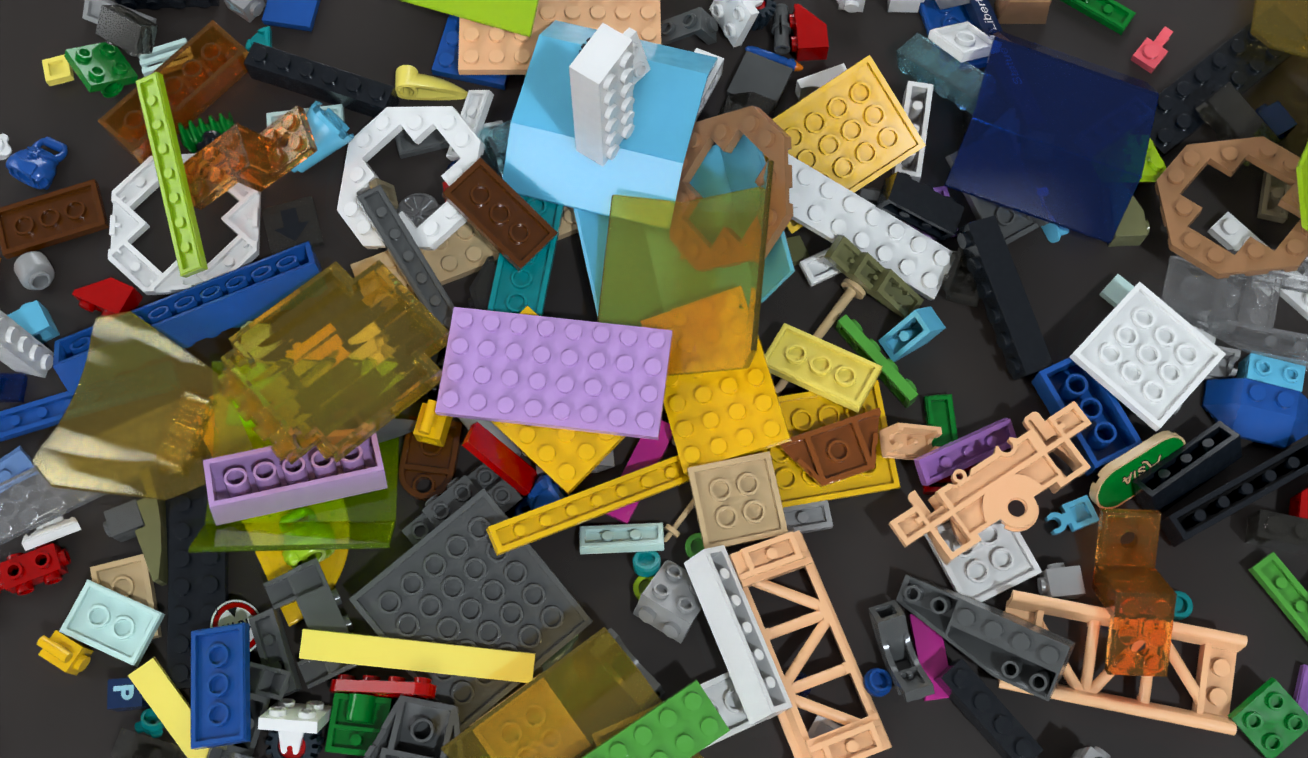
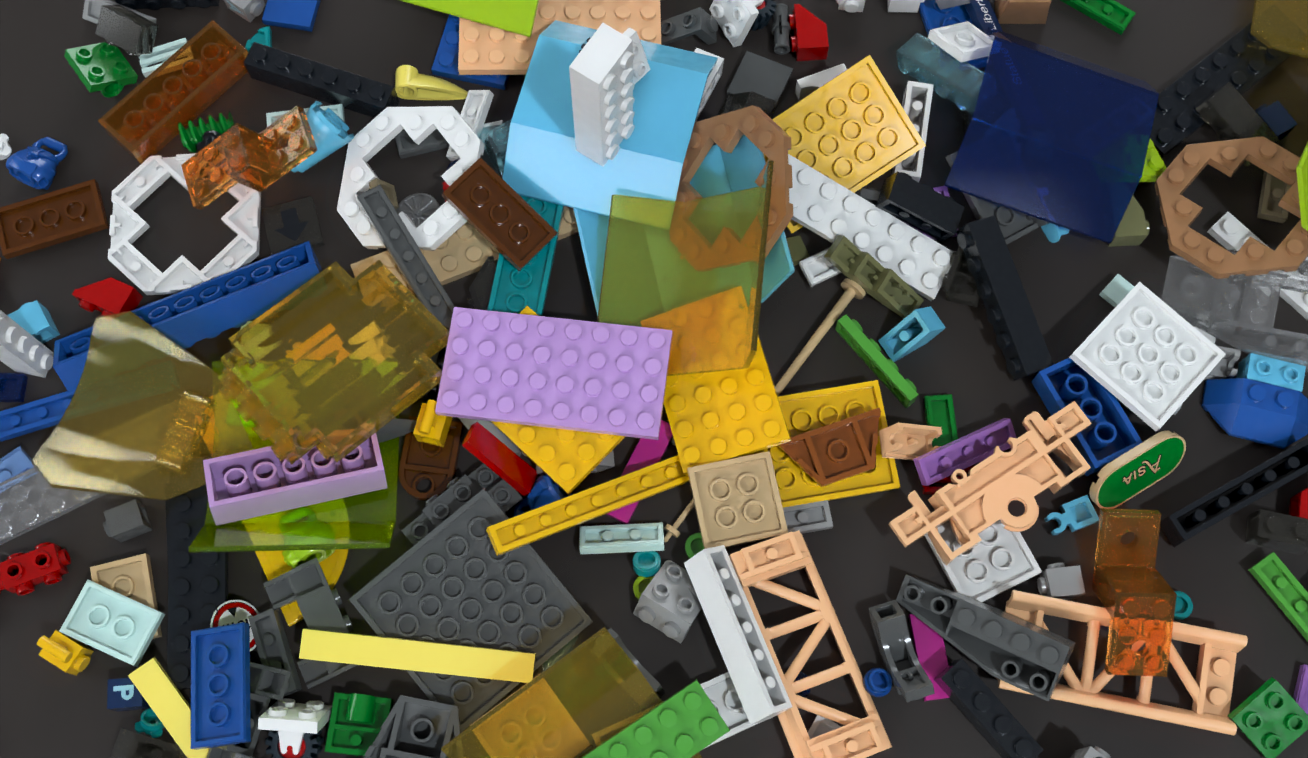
(34, 270): light grey head -> none
(50, 531): white tile -> none
(57, 70): light yellow plate -> none
(154, 538): olive slope -> none
(171, 175): lime tile -> none
(394, 687): red plate -> none
(775, 57): blue piece -> none
(822, 367): light yellow tile -> none
(1152, 52): coral plate -> none
(1188, 468): black brick -> none

